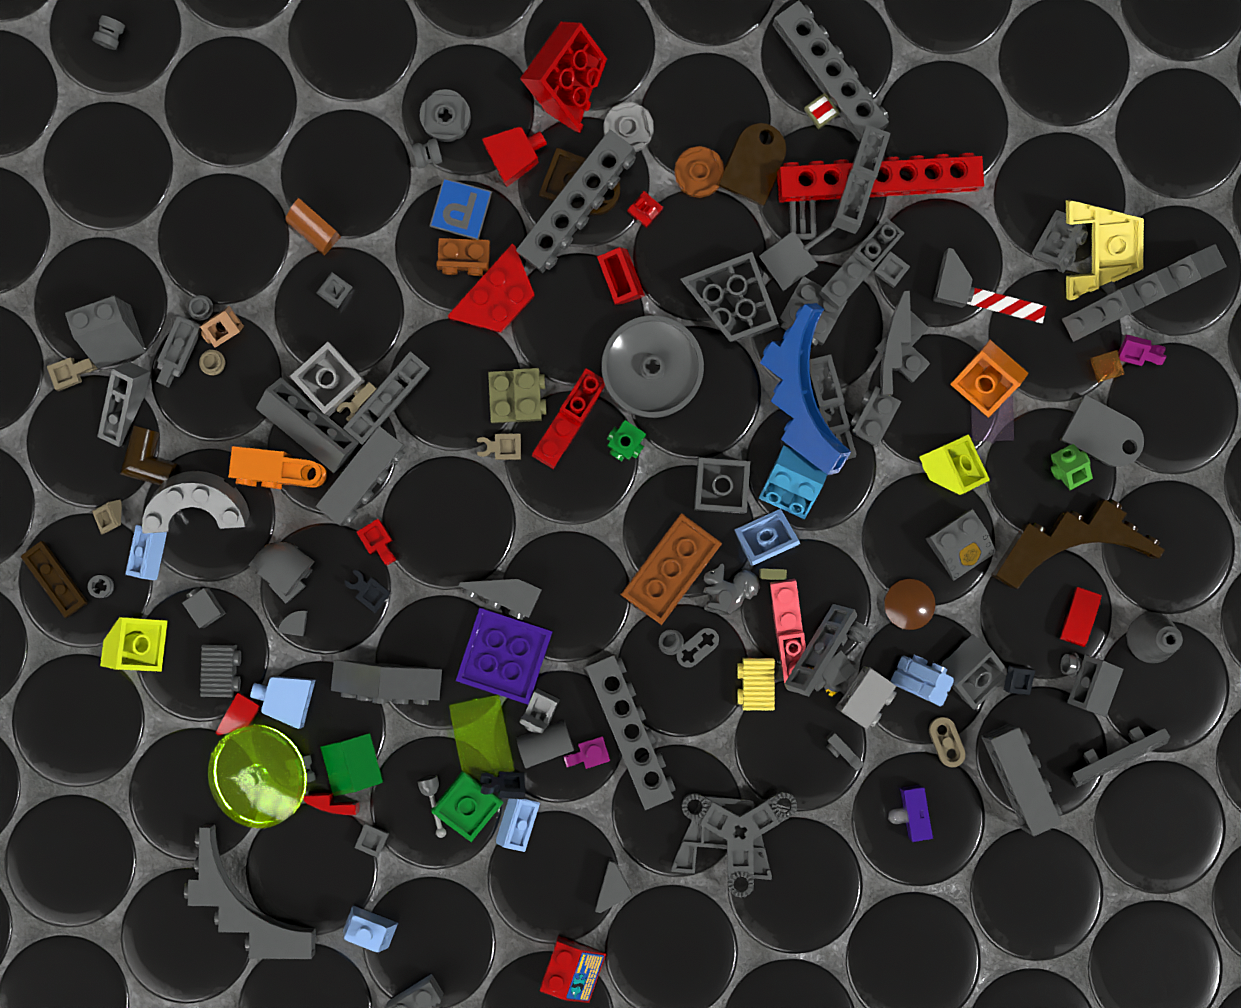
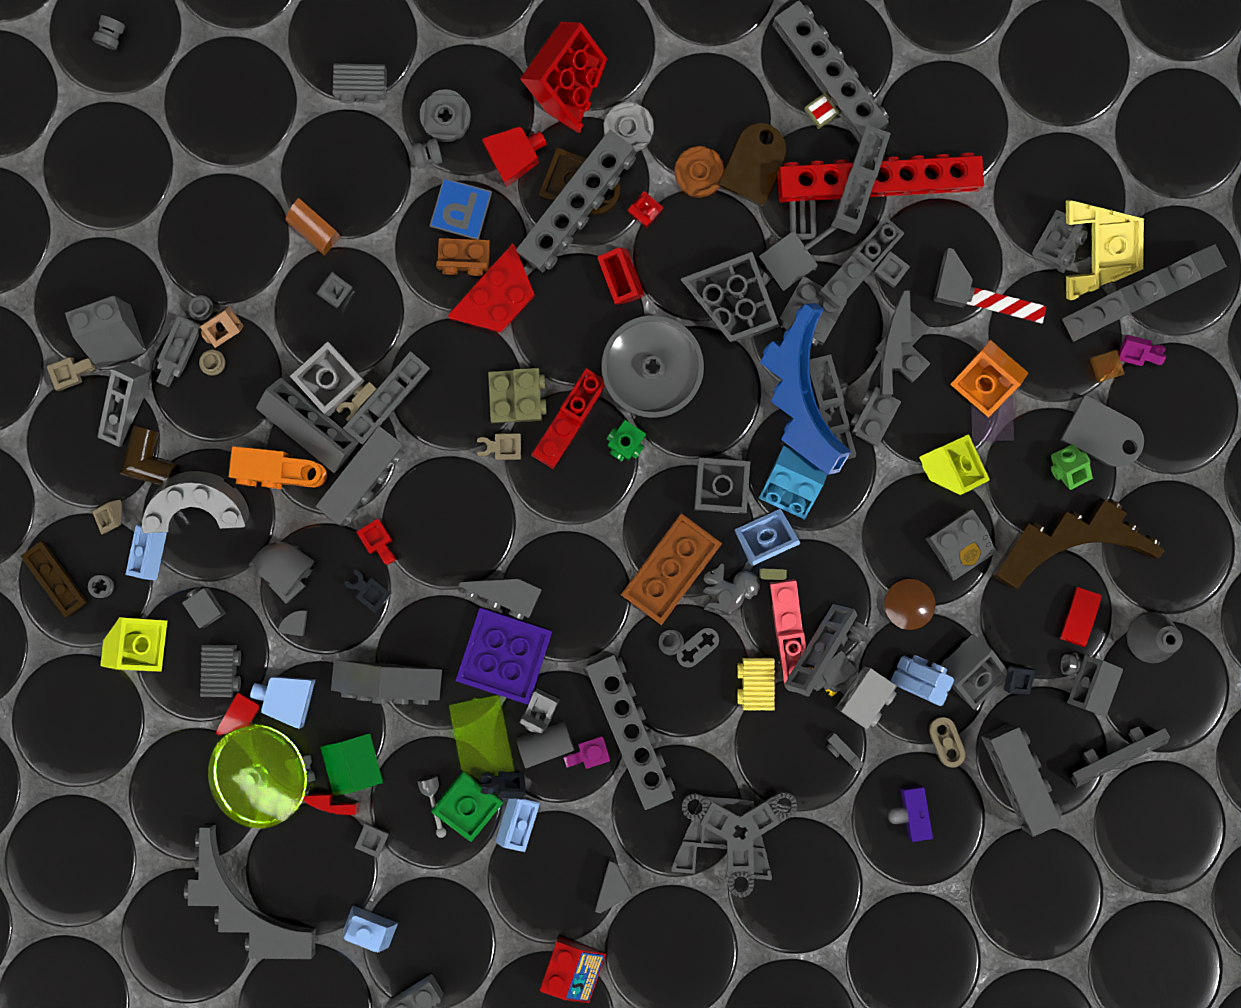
(360, 82): none -> dark grey brick

